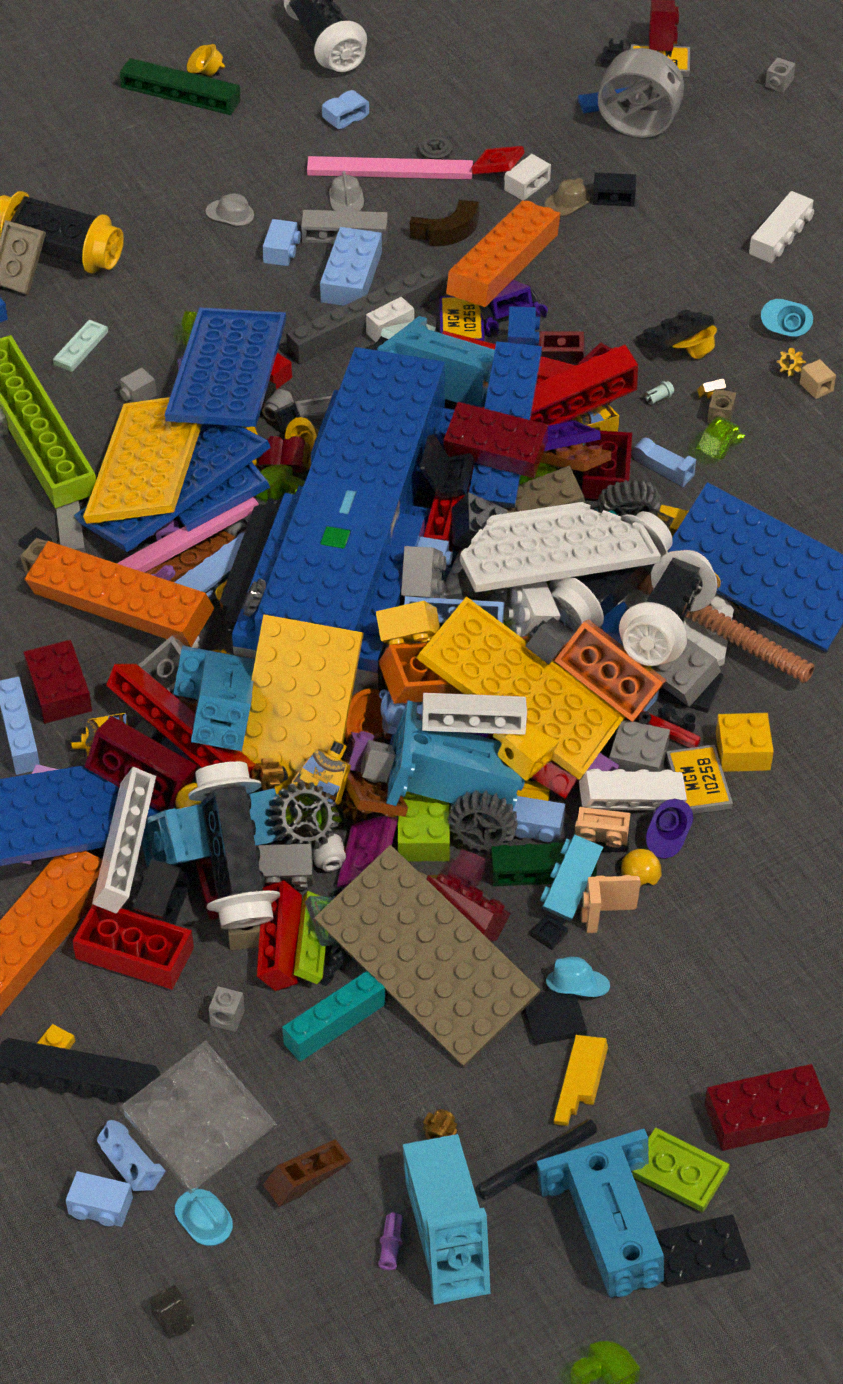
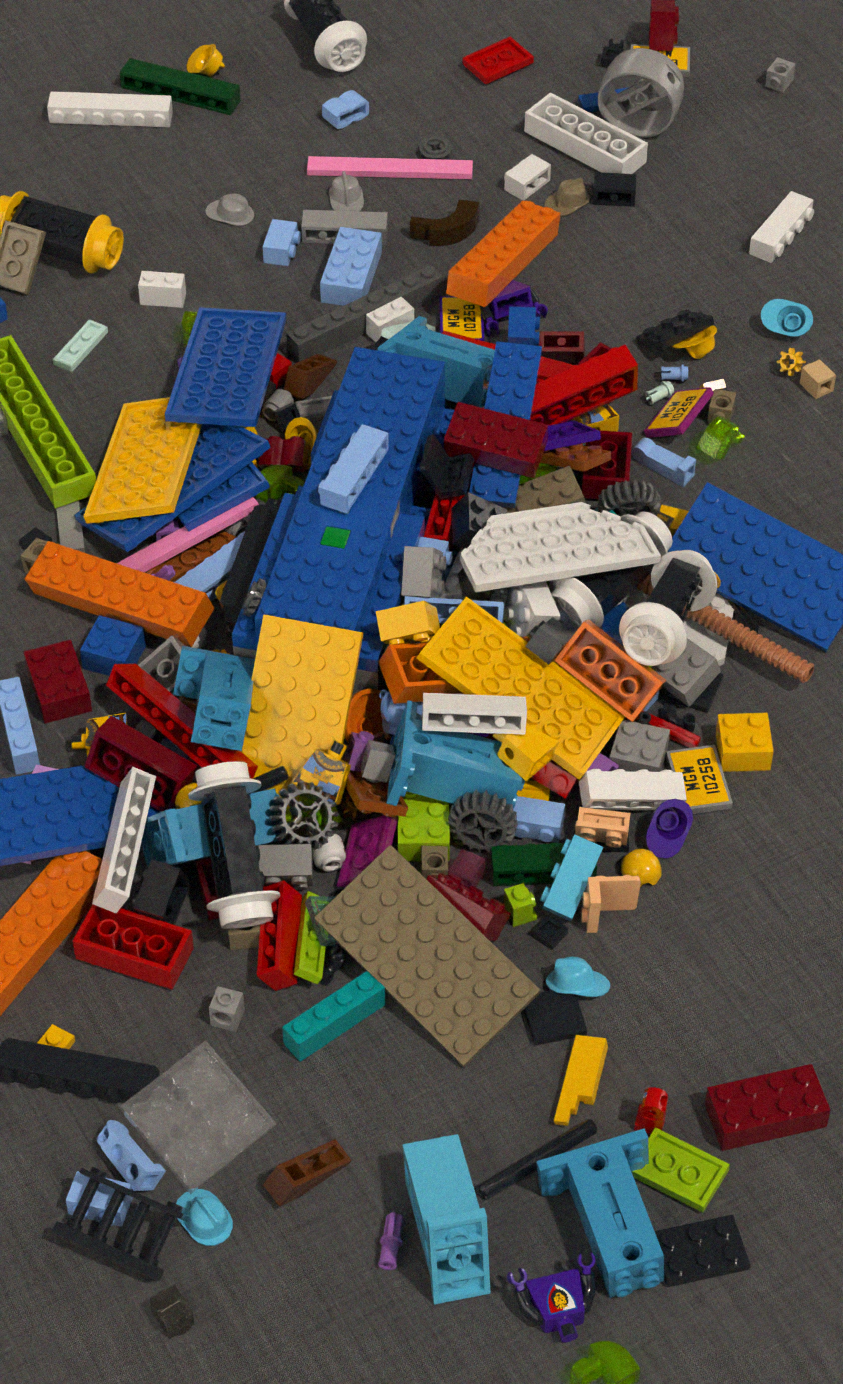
(110, 109): none -> white brick
(111, 644): none -> blue brick
(123, 1250): none -> black fence
(138, 386): light grey brick -> none
(162, 289): none -> white brick
(268, 773): pearl gold gear -> none
(307, 375): none -> reddish brown slope
(353, 468): none -> light blue brick
(434, 860): none -> dark tan brick
(439, 1124): pearl gold gear -> none
(498, 60): none -> red plate
(498, 159): red plate -> none
(520, 904): none -> lime brick
(558, 1299): none -> torso
(585, 136): none -> white brick
(652, 1110): none -> red leg
(675, 373): none -> light blue pin
(678, 412): none -> tile

